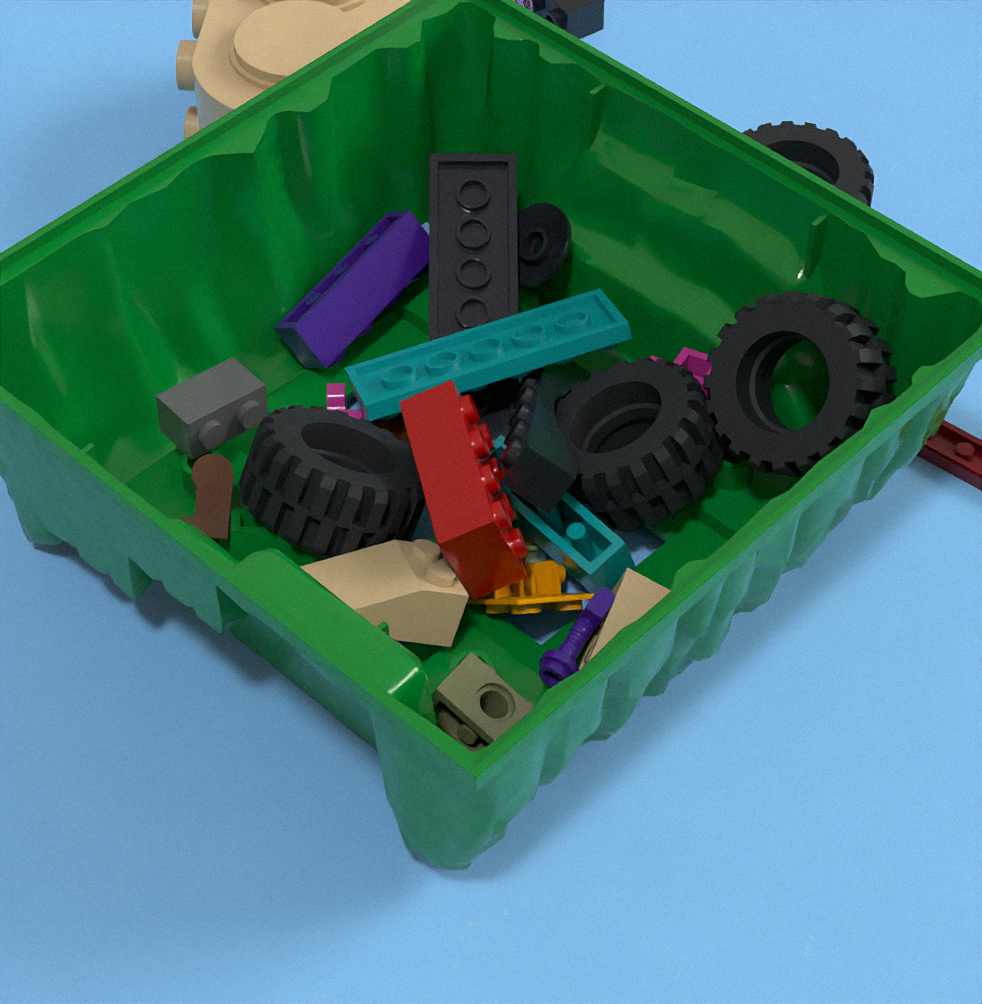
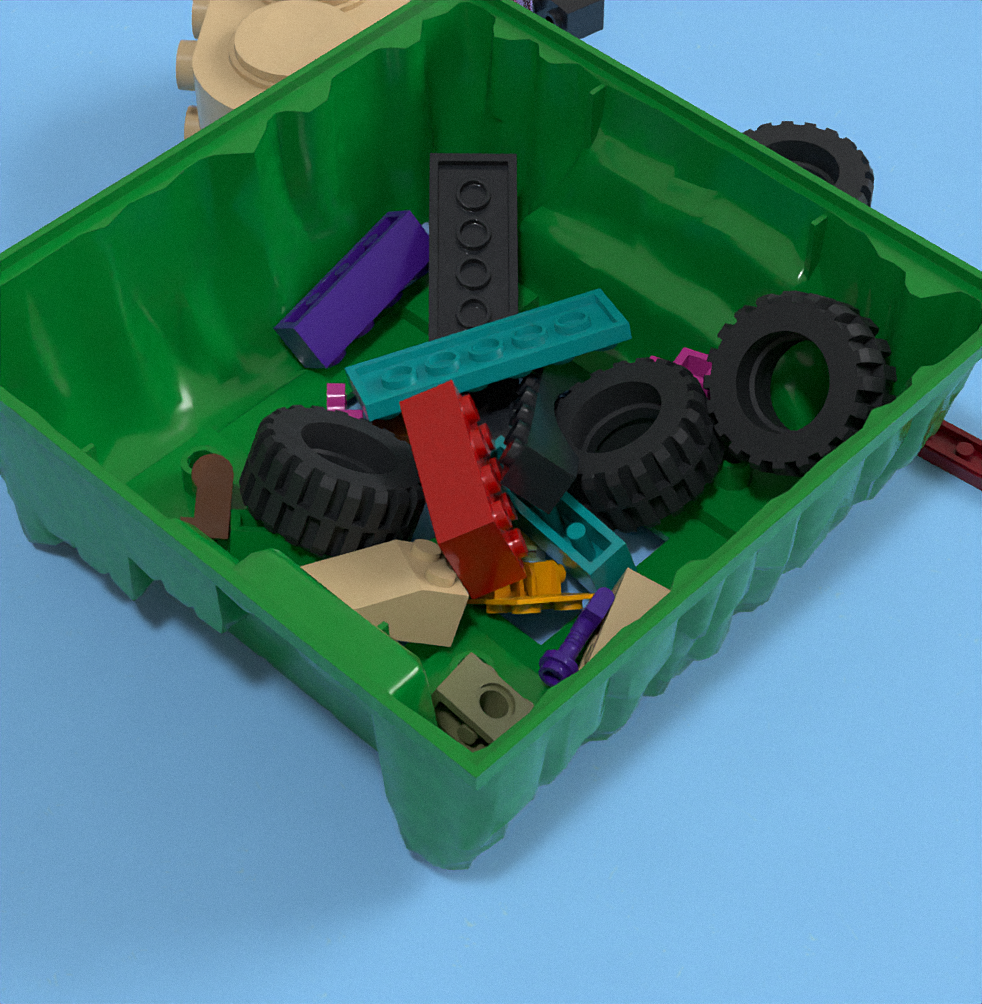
(212, 407): dark grey brick -> none
(542, 242): black dish -> none

